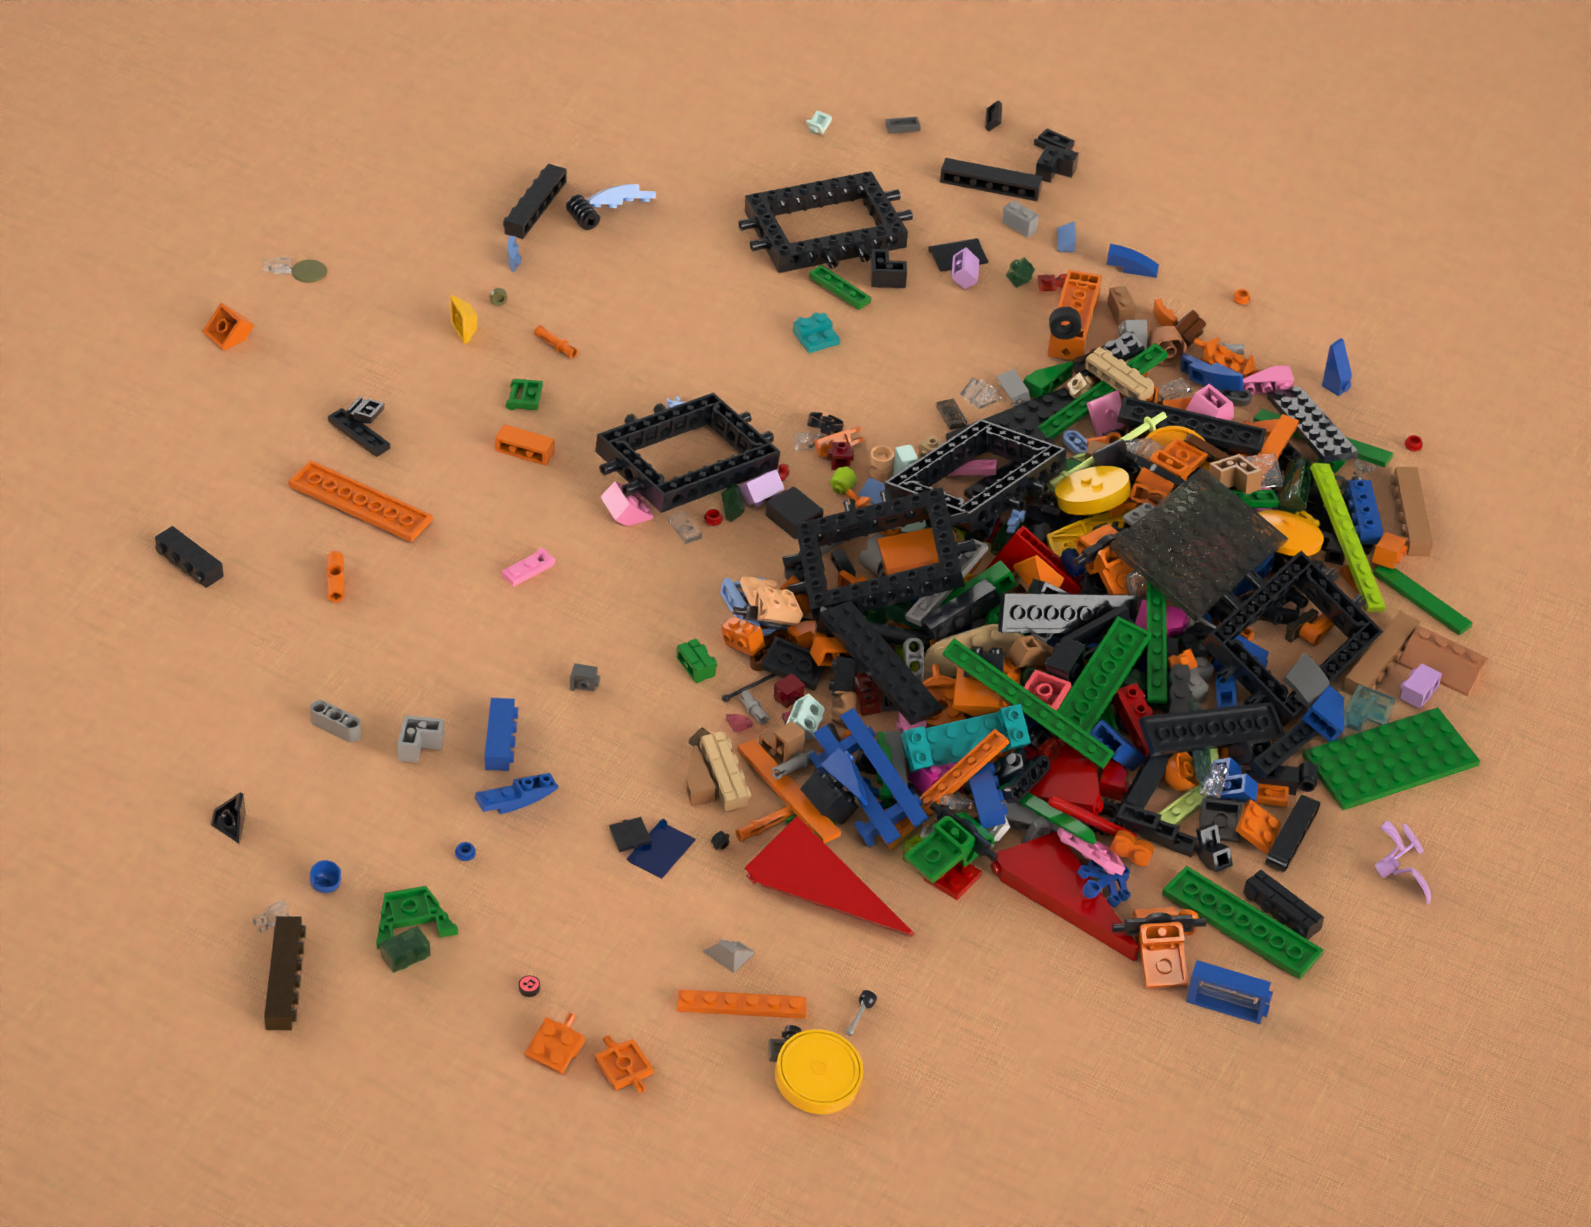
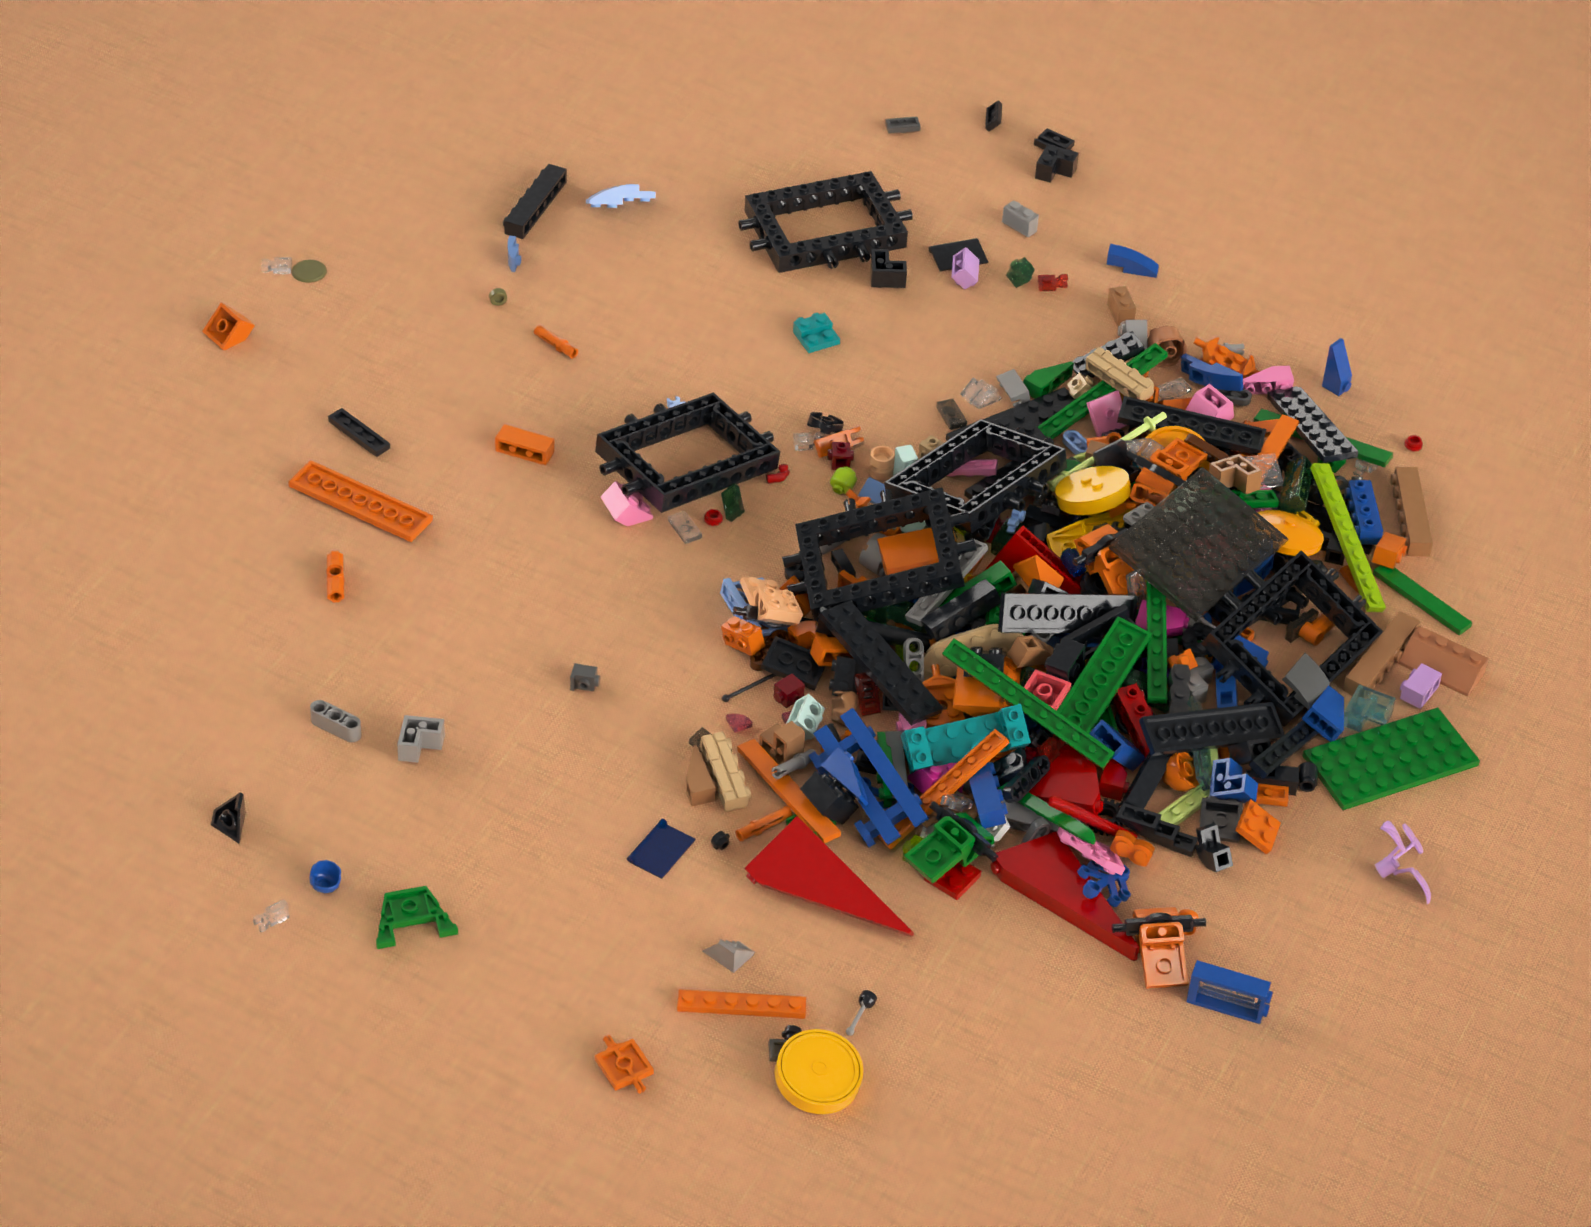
(189, 556): black brick -> none
(284, 973): dark brown brick -> none
(365, 410): black plate -> none
(405, 949): clear green brick -> none
(463, 318): yellow slope -> none
(465, 851): blue plate -> none
(500, 734): blue brick -> none
(521, 794): blue slope -> none
(528, 567): bright pink plate -> none
(529, 986): tile -> none
(530, 395): green plate -> none
(555, 1044): orange plate -> none
(582, 212): black piece -> none
(630, 834): black piece -> none
(696, 660): green brick -> none
(754, 707): light grey pin -> none
(761, 487): lavender brick -> none
(792, 508): black brick -> none
(818, 123): light aqua bracket -> none
(840, 287): green plate -> none
(991, 179): black brick -> none
(1065, 331): black tyre -> none
(1066, 238): medium blue slope -> none
(1081, 293): orange plate -> none
(1162, 315): orange slope -> none
(1190, 327): reddish brown brick -> none
(1214, 784): clear plate -> none
(1241, 296): orange plate -> none
(1243, 922): green plate -> none
(1283, 904): black brick -> none
(1292, 833): black beam -> none

